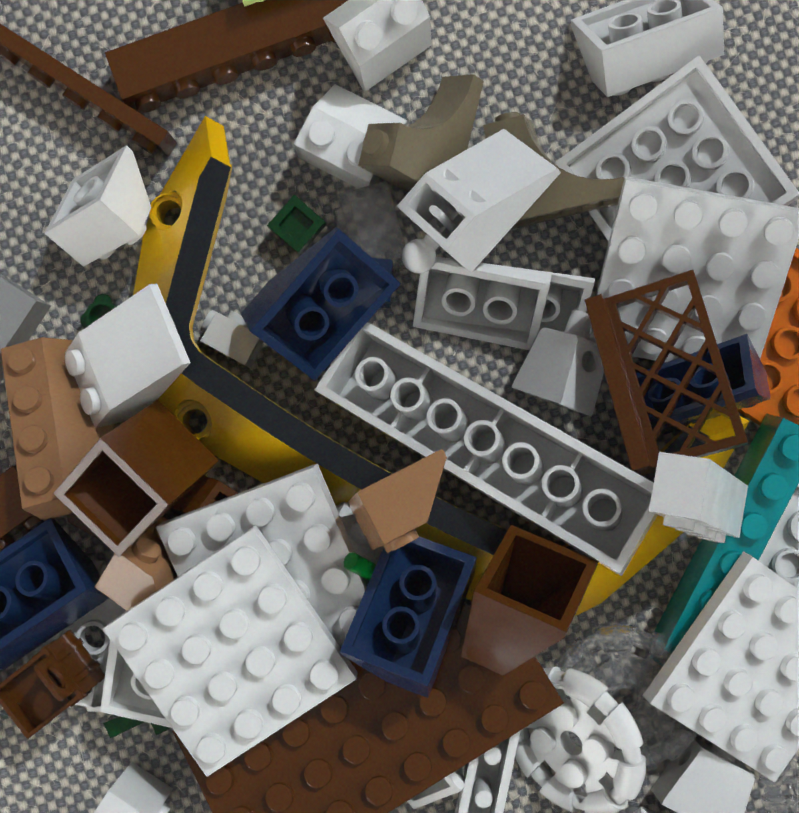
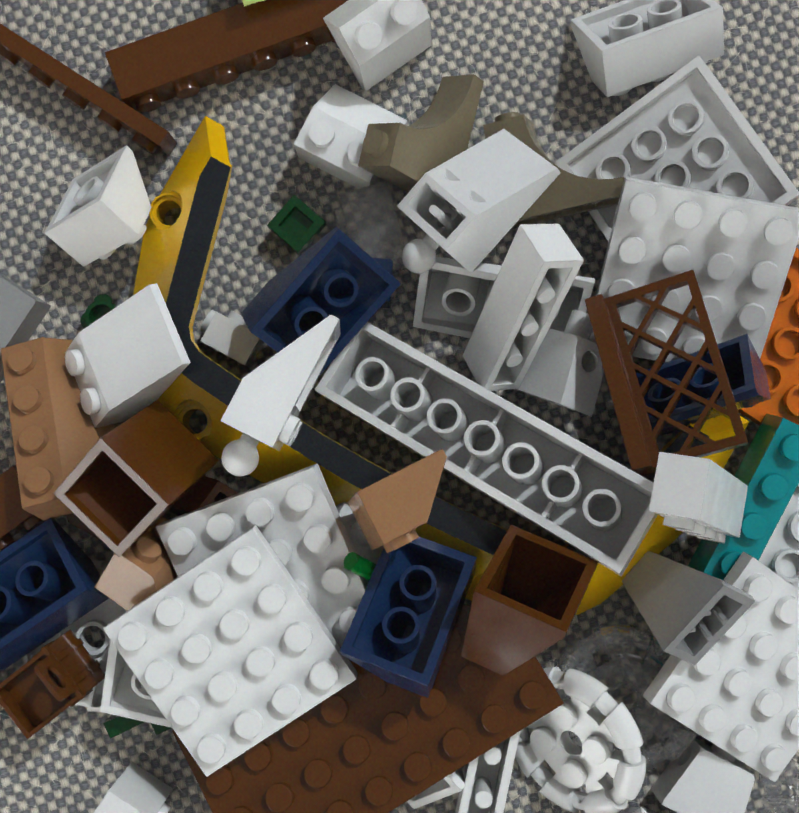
(273, 396): none -> white slope
(522, 305): none -> white brick
(684, 605): none -> light grey slope

